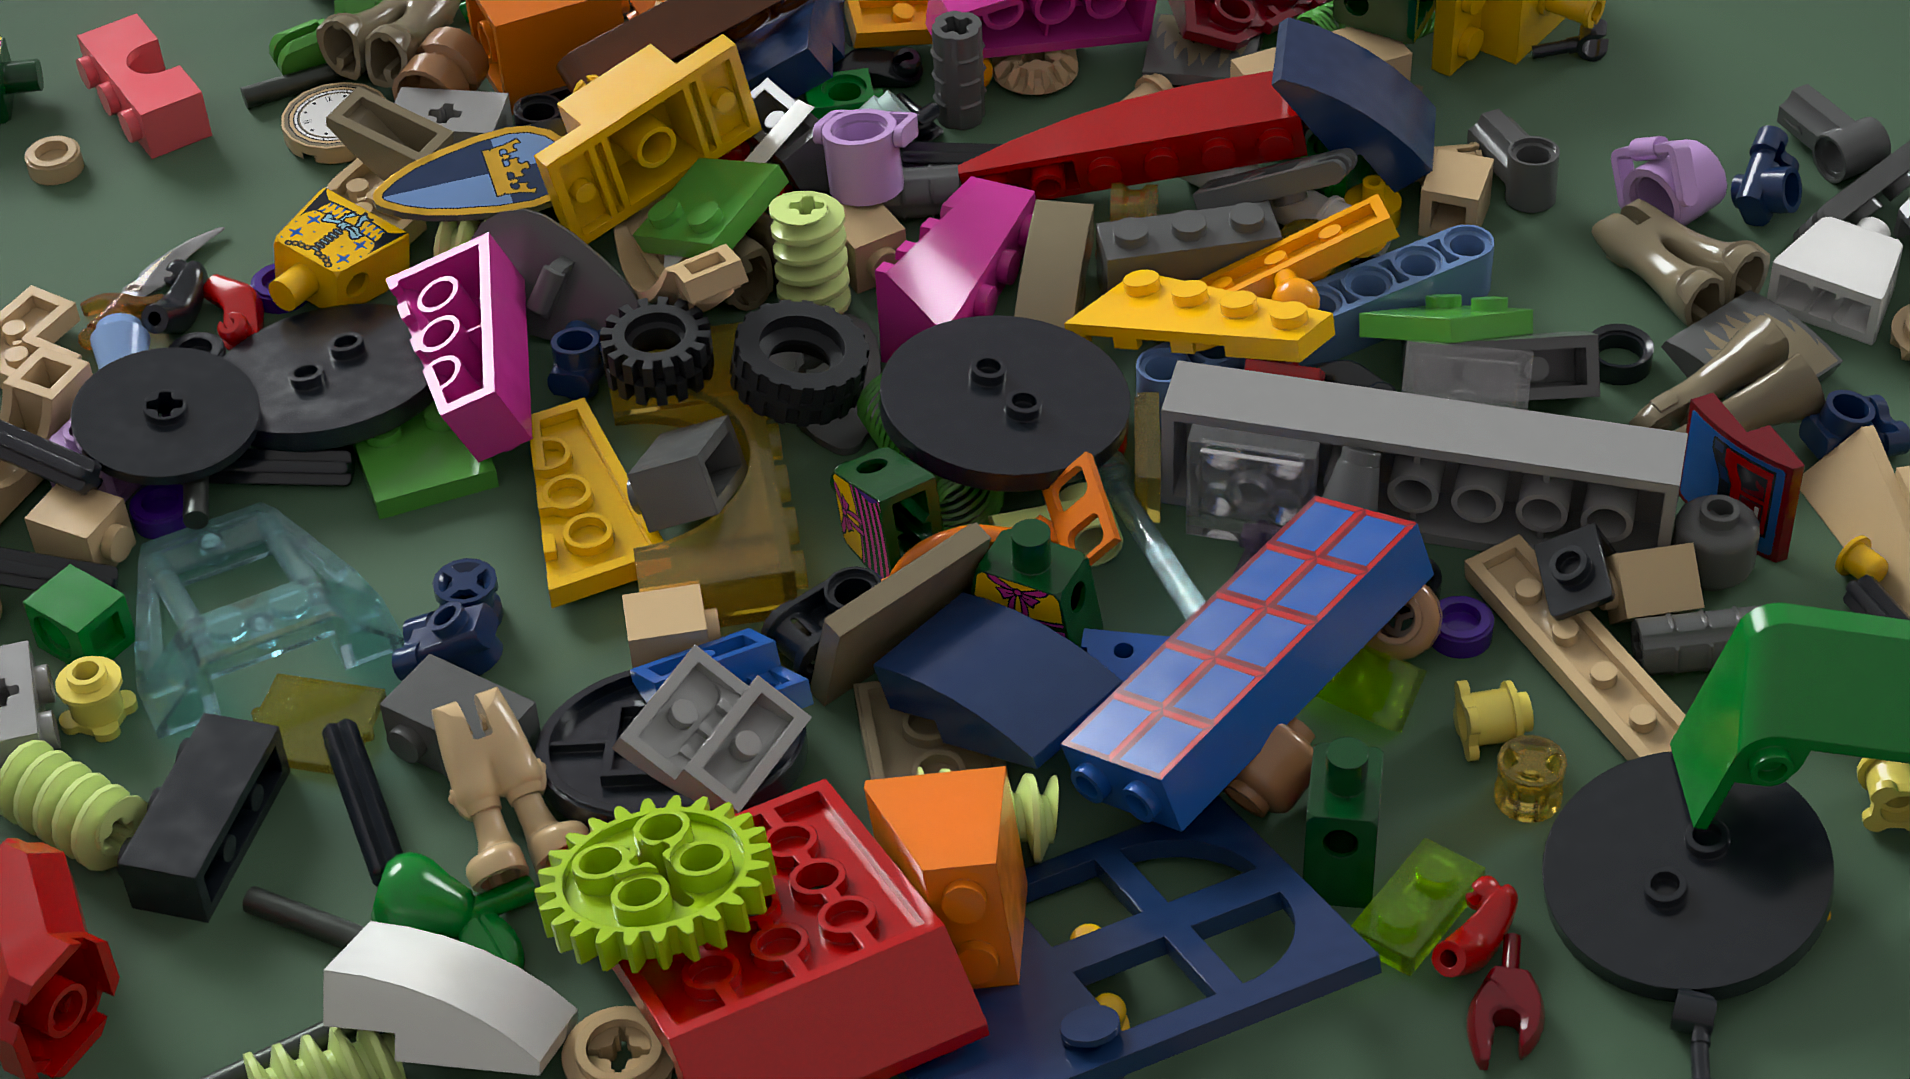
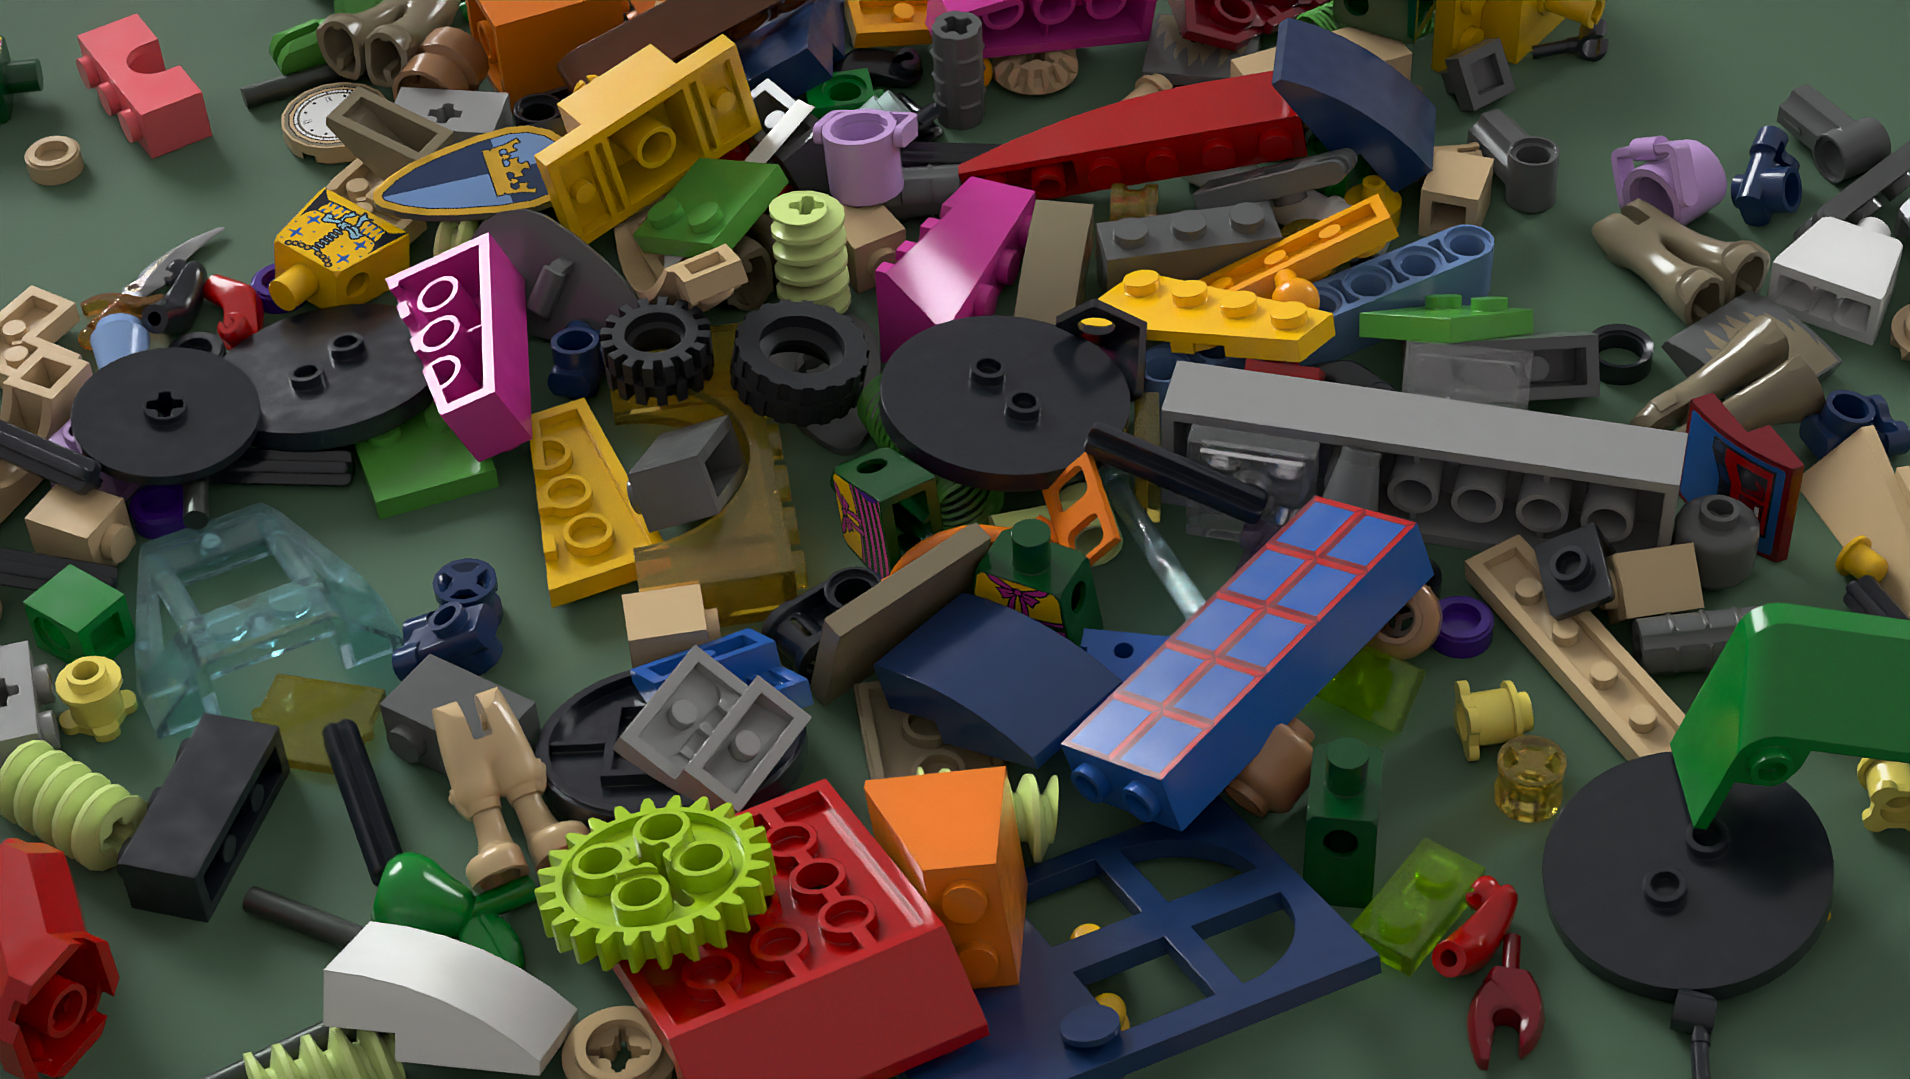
(1121, 341): none -> black bracket
(1176, 473): none -> black axle
(1478, 75): none -> dark grey tile

